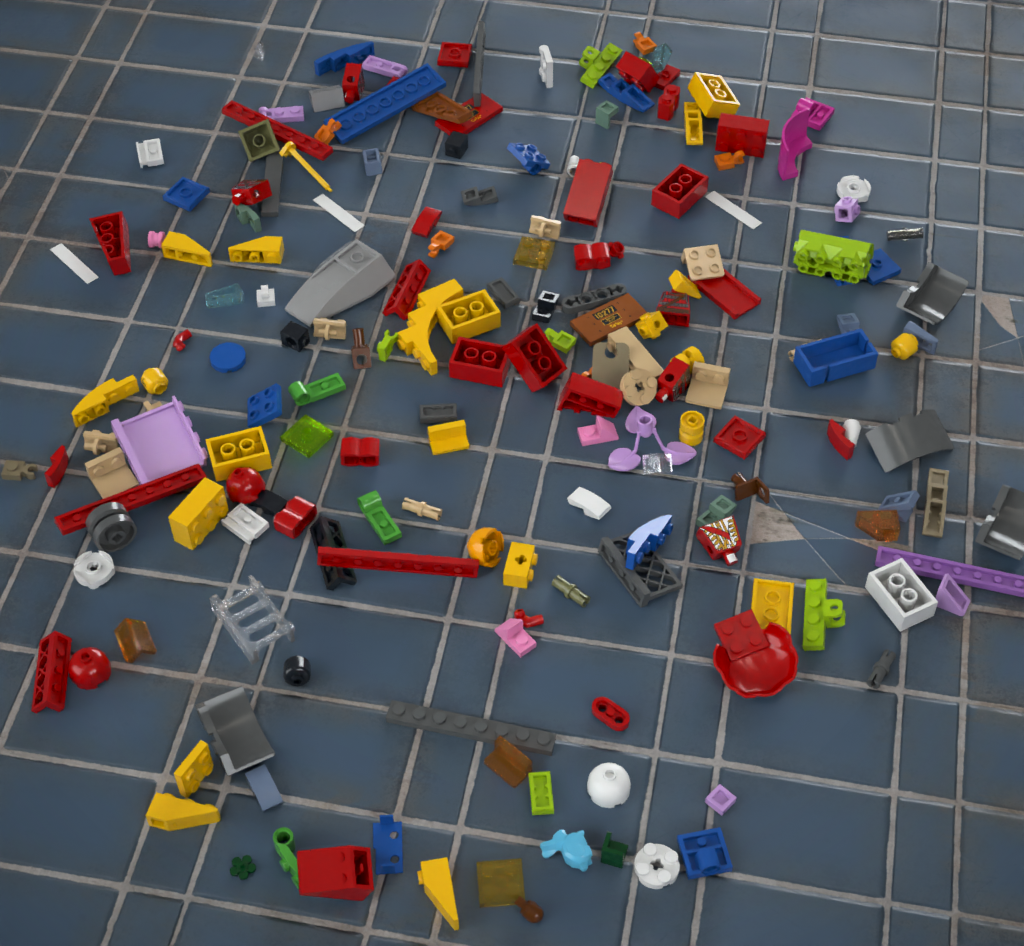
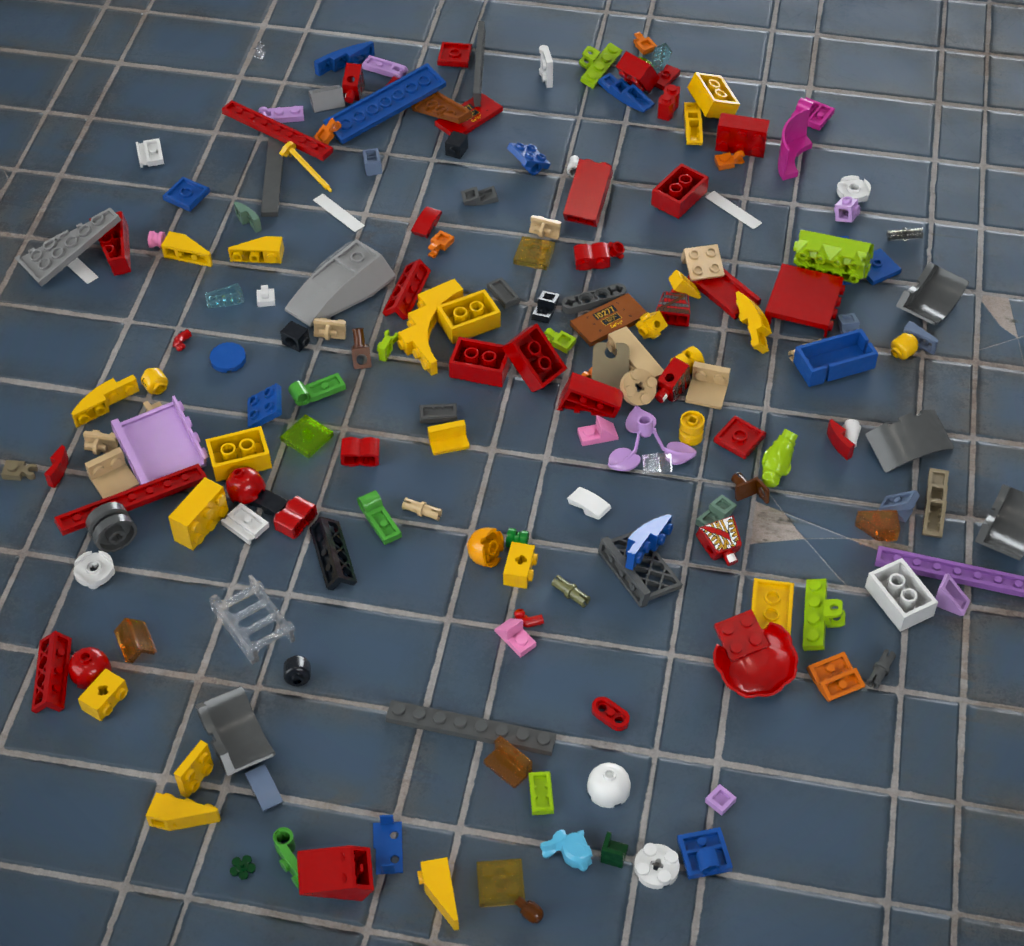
(65, 247): none -> light grey wing
(103, 695): none -> yellow brick
(245, 191): red torso -> none
(259, 140): olive slope -> none
(397, 562): red plate -> none
(514, 536): none -> green wheel
(604, 113): sand green panel -> none
(755, 320): none -> yellow slope
(777, 459): none -> lime animal
(805, 297): none -> red panel
(835, 677): none -> orange slope

